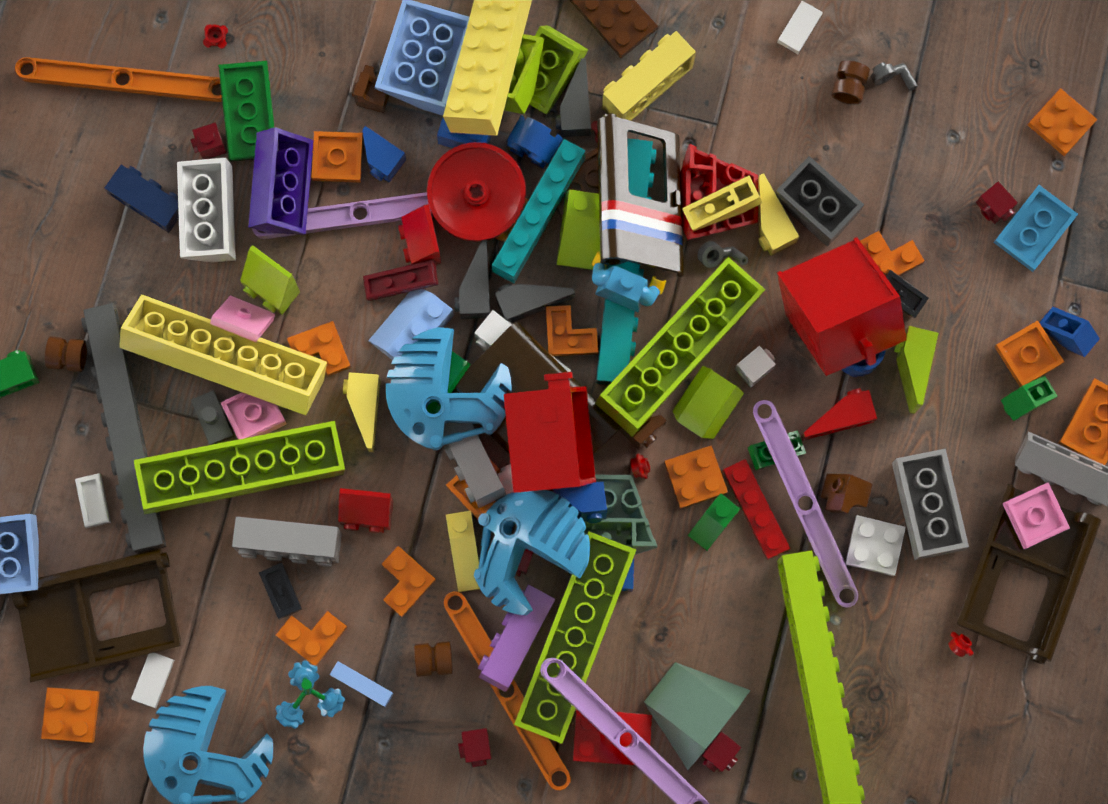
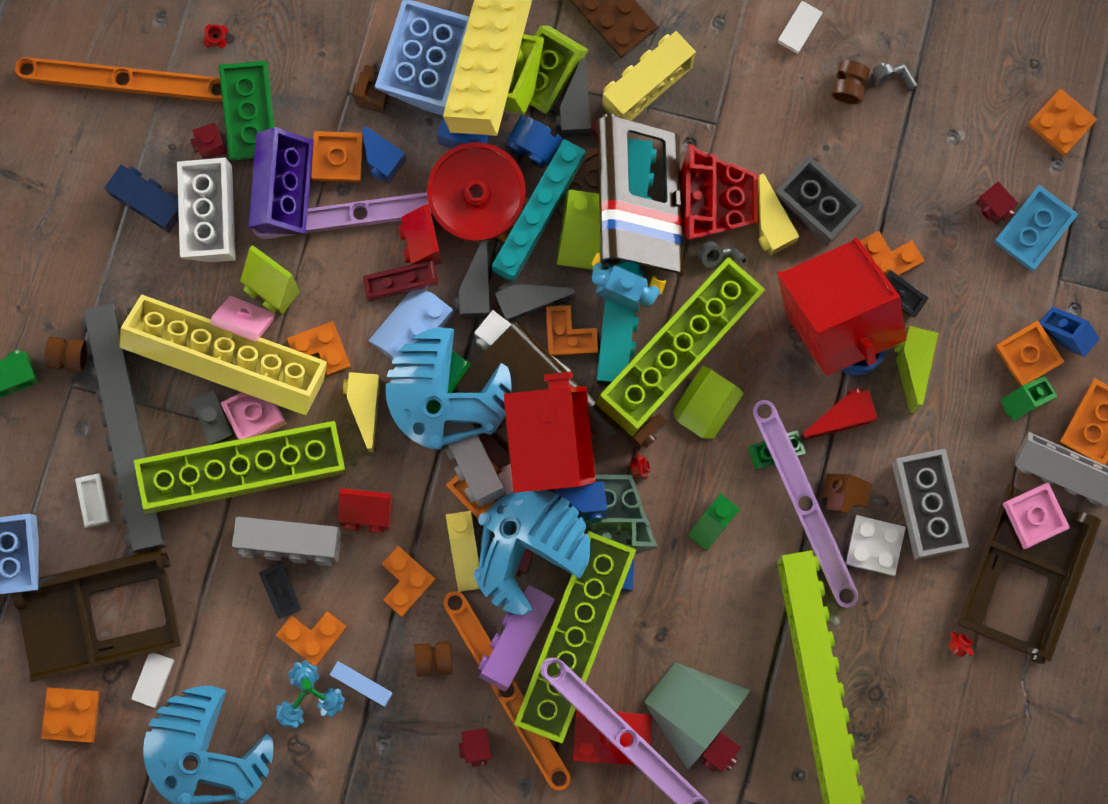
(695, 477): orange plate -> none
(723, 204): light yellow slope -> none
(756, 366): white brick -> none
(756, 509): red plate -> none

